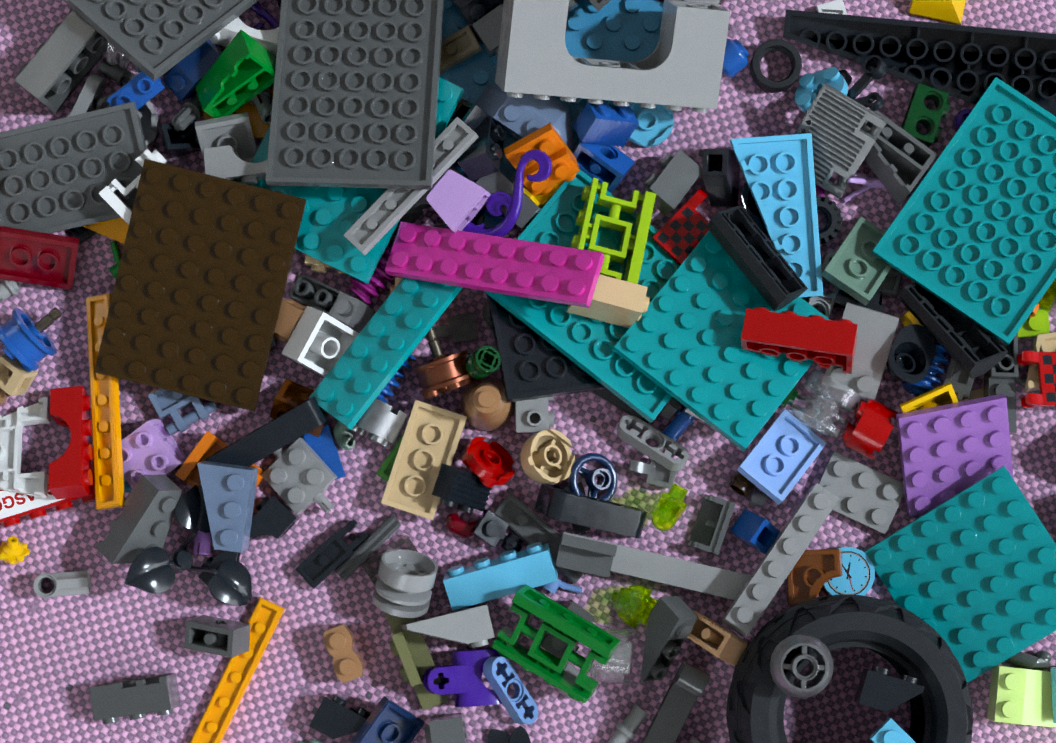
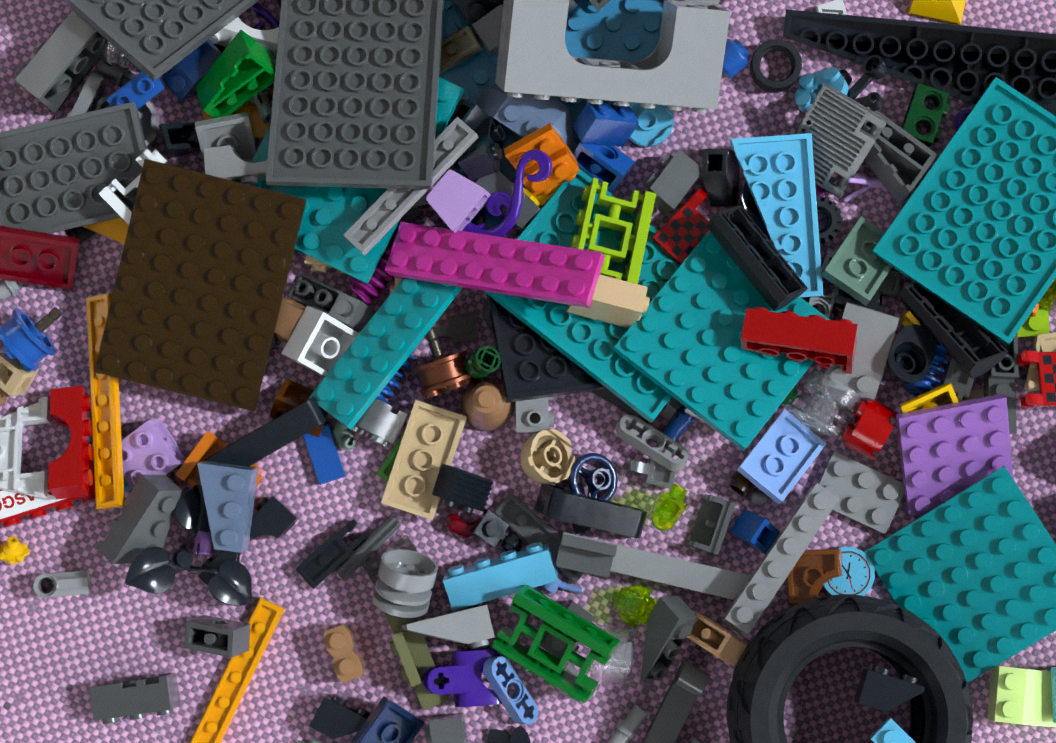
(114, 269): green hand -> none
(170, 403): sand blue plate -> none
(189, 112): dark grey axle -> none
(300, 477): light grey plate -> none
(489, 462): red plate -> none
(824, 666): flat silver wheel -> none
(1028, 661): dark grey arm -> none

